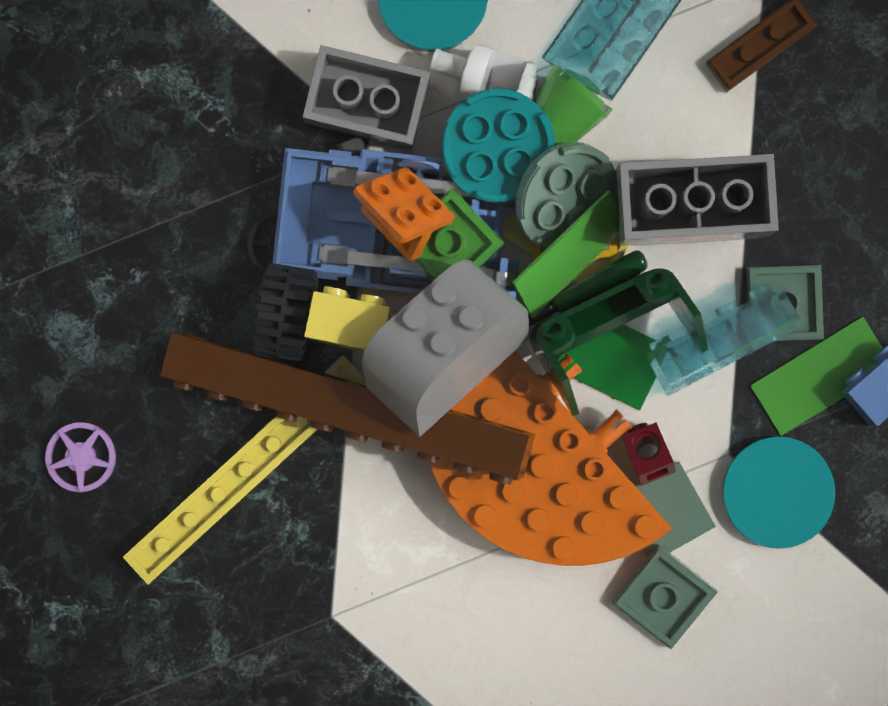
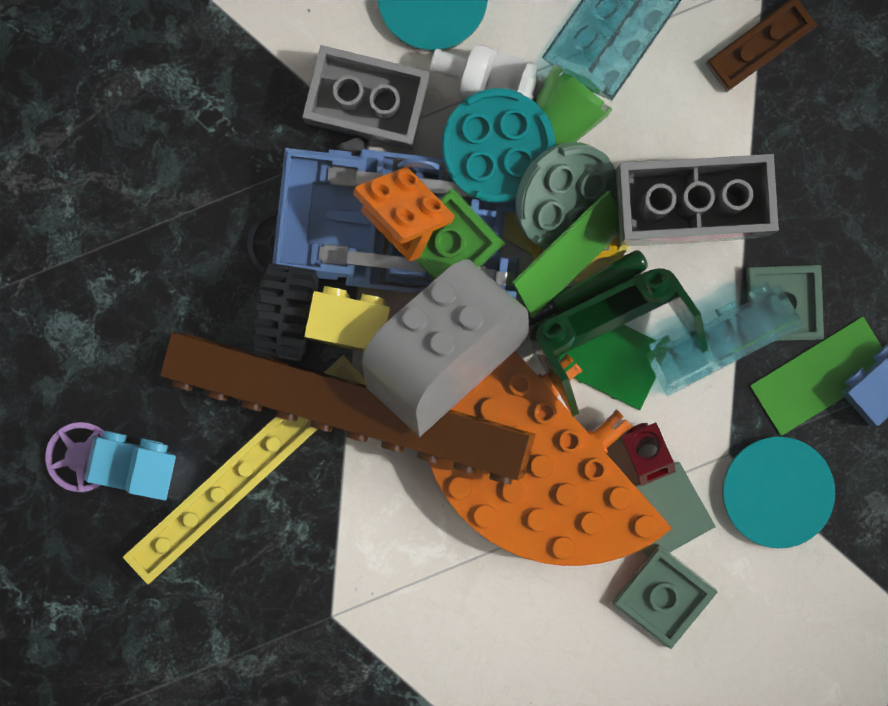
(129, 466): none -> medium azure brick

